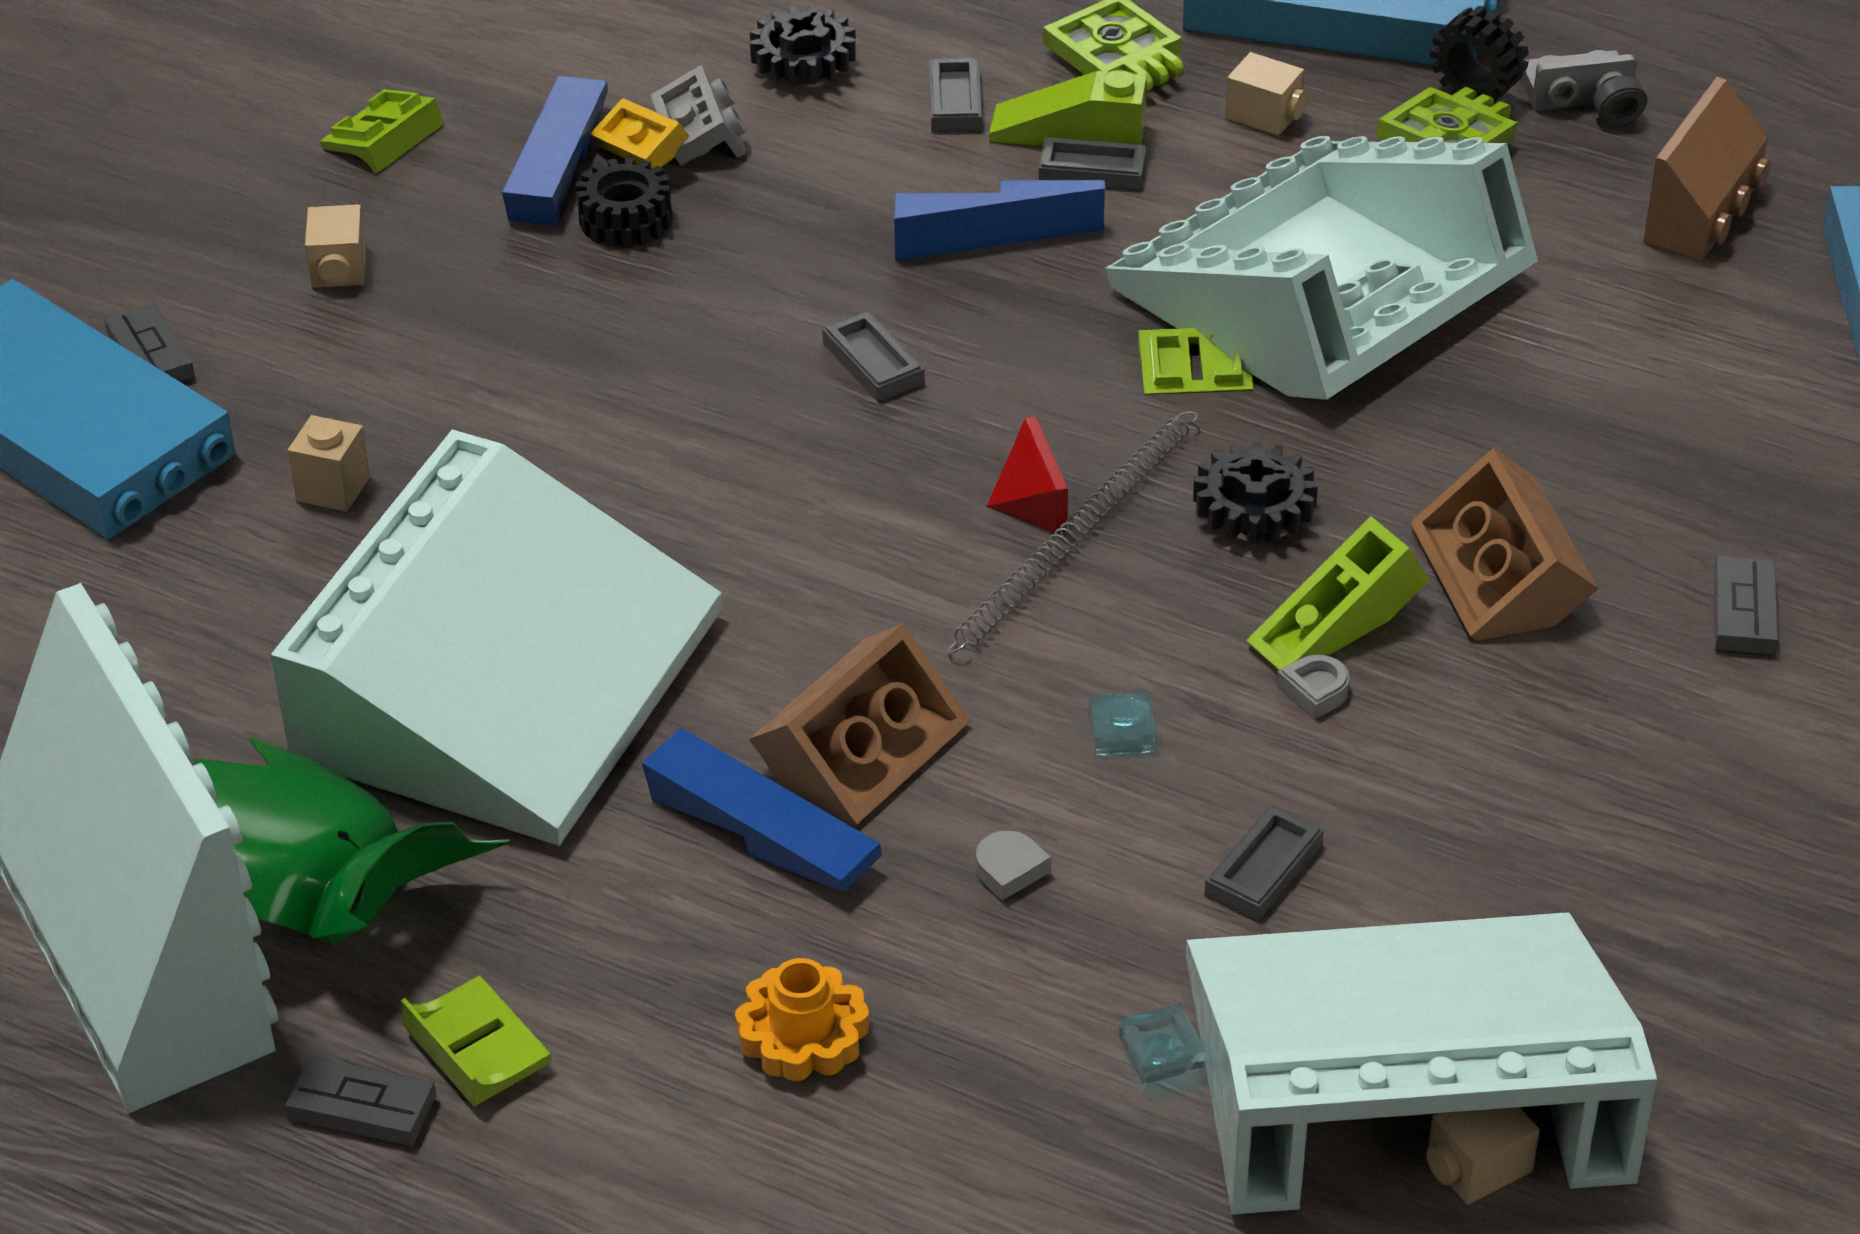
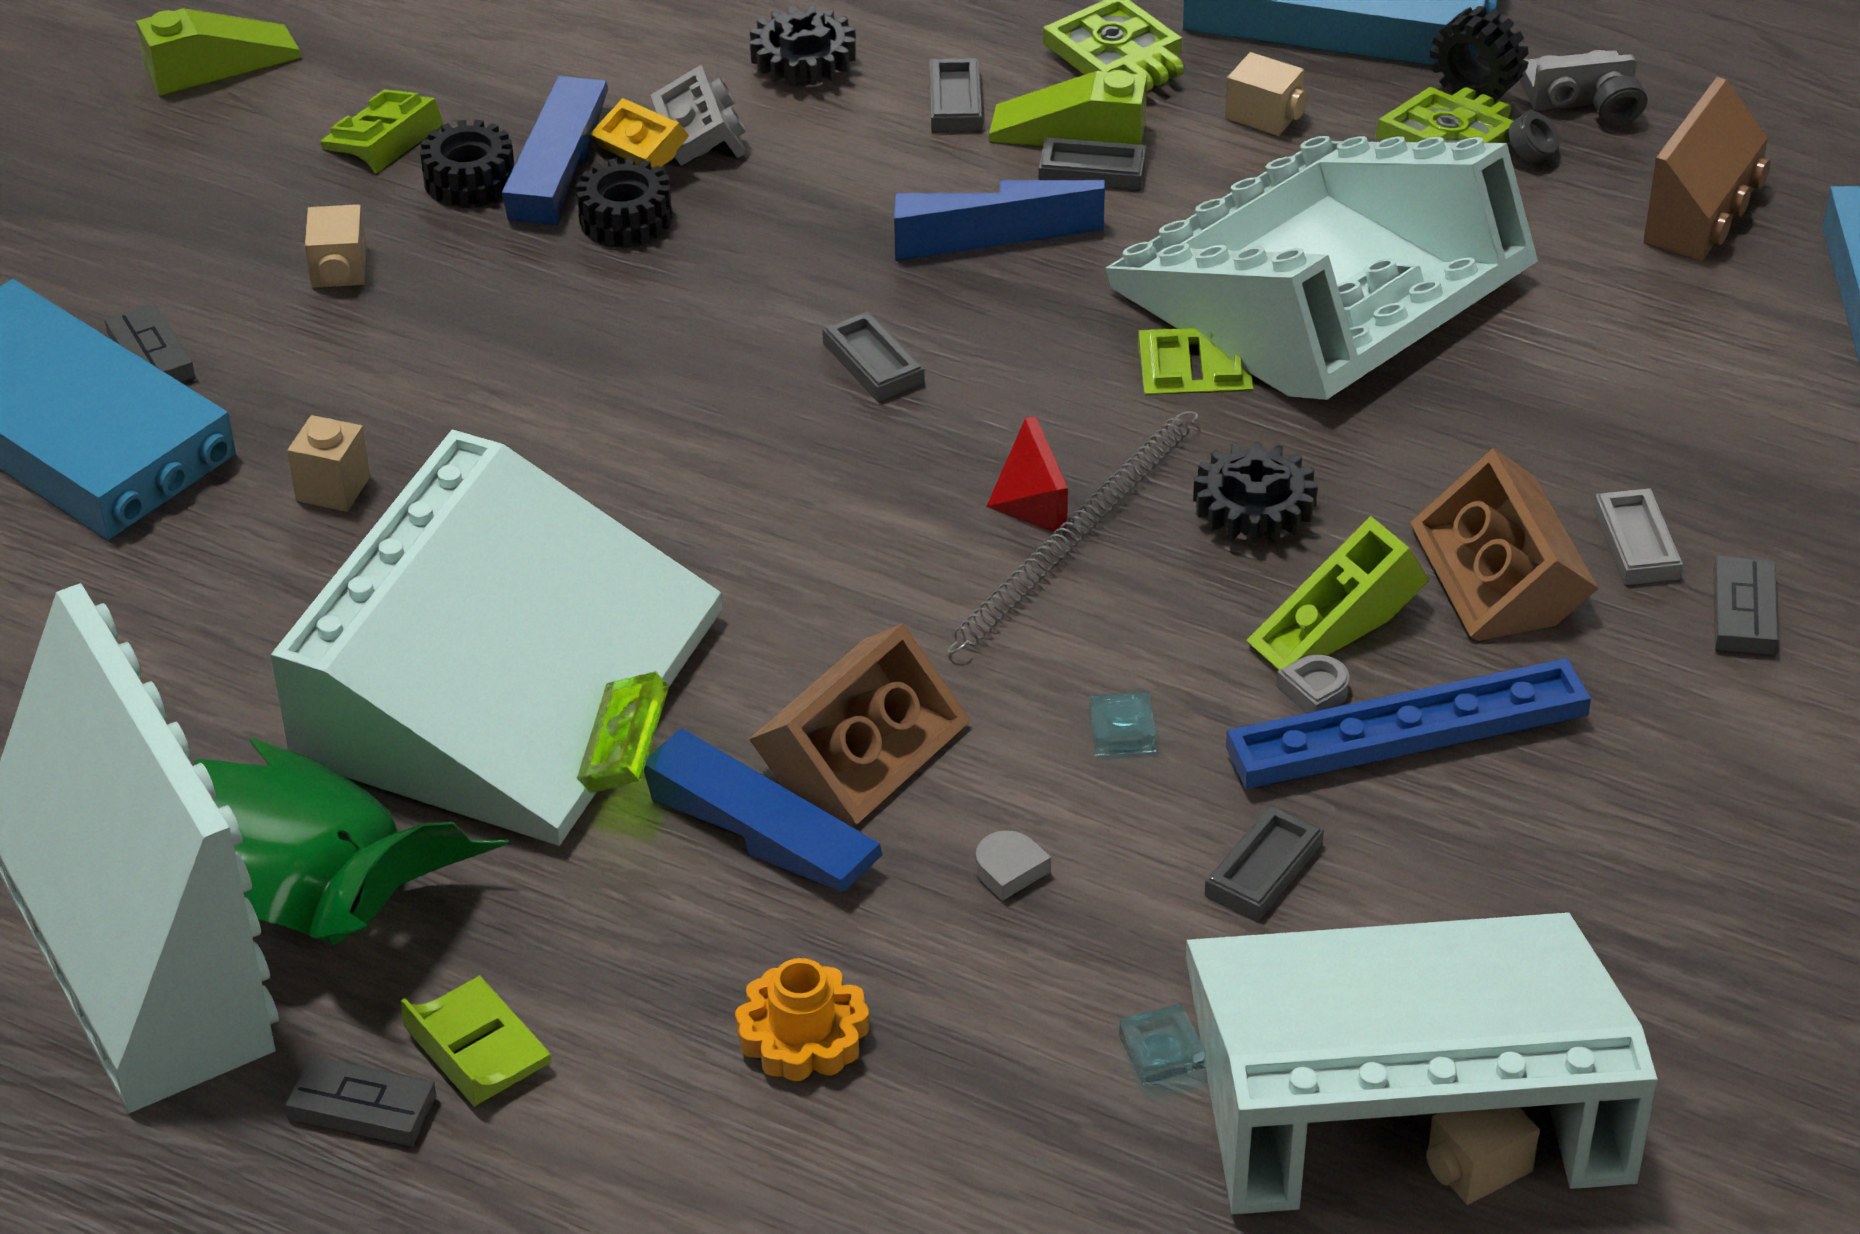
(202, 47): none -> lime slope
(466, 163): none -> black tyre
(623, 732): none -> clear neon green plate
(1407, 723): none -> blue plate
(1534, 137): none -> dark grey tile
(1637, 536): none -> light grey tile

